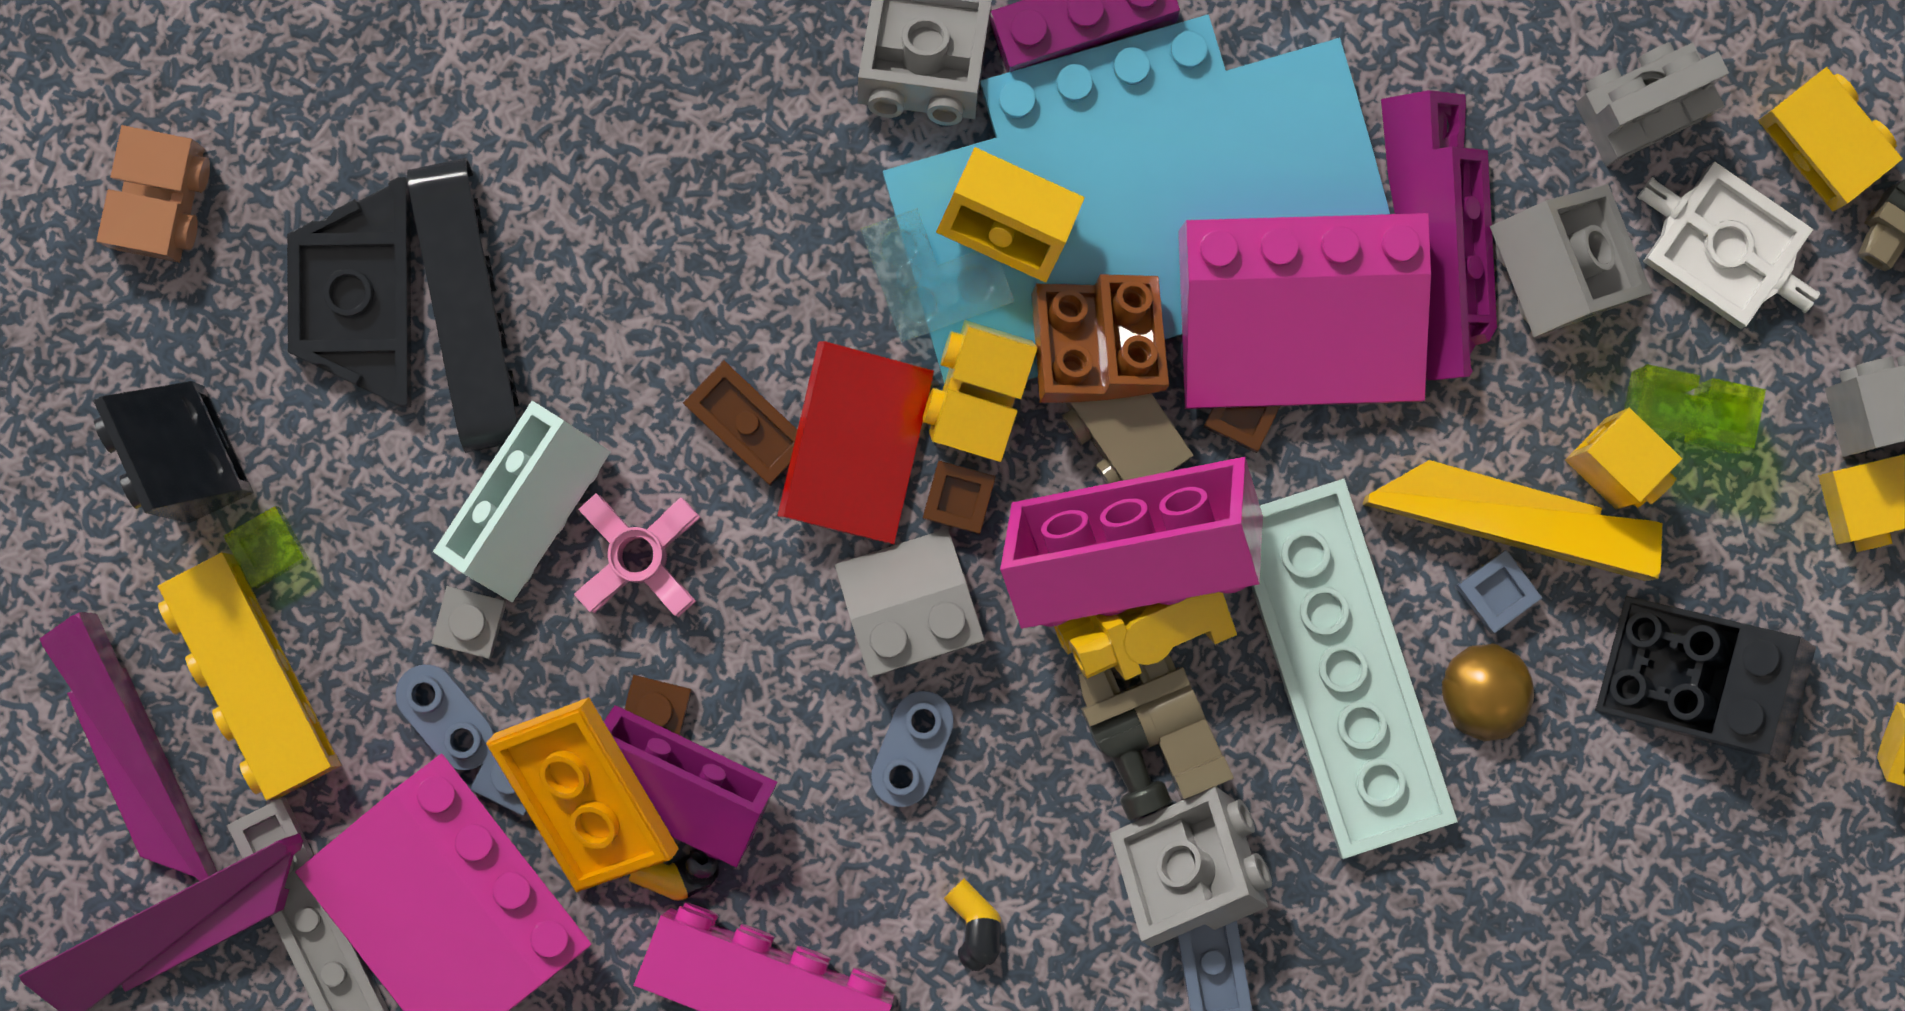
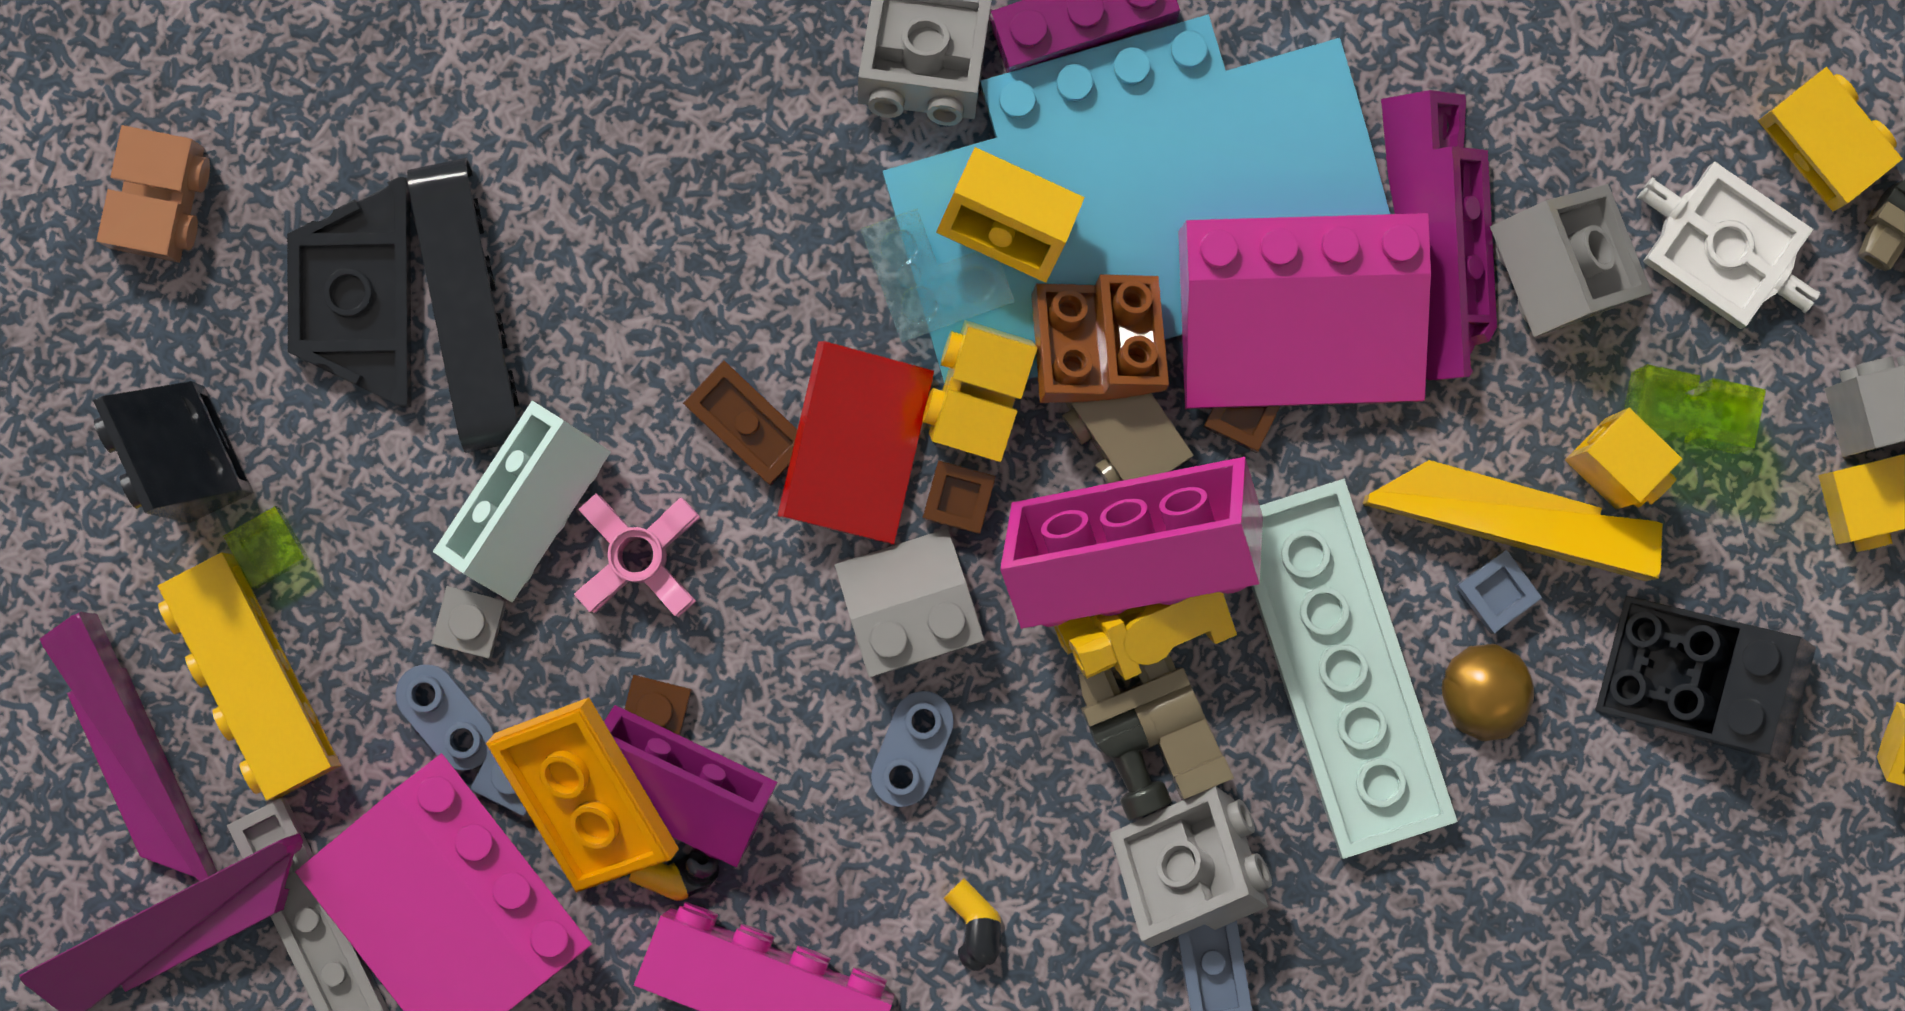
(1671, 82): light grey brick -> none

